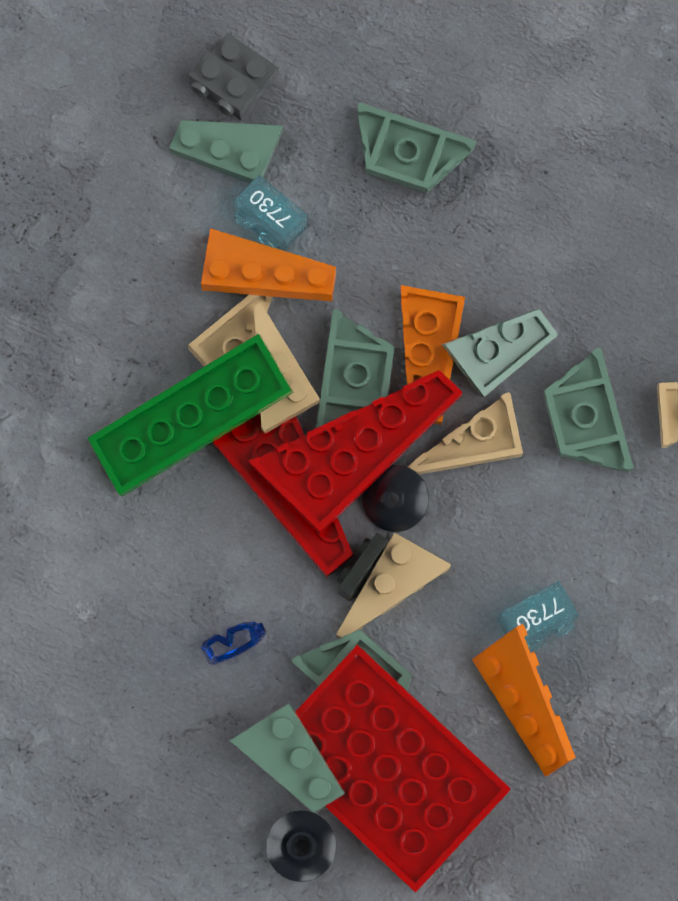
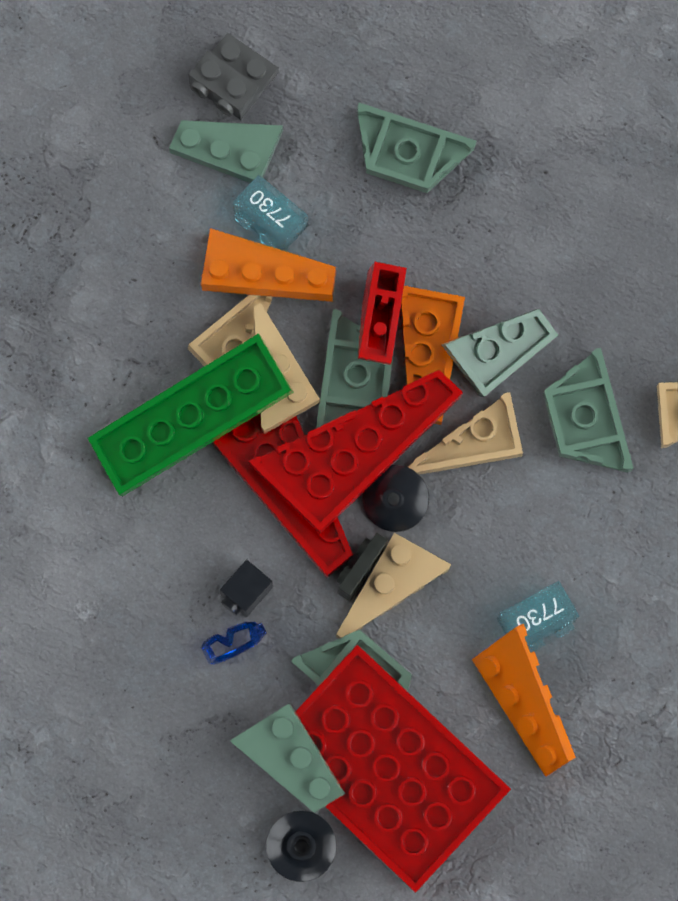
(245, 589): none -> black brick
(381, 312): none -> red slope

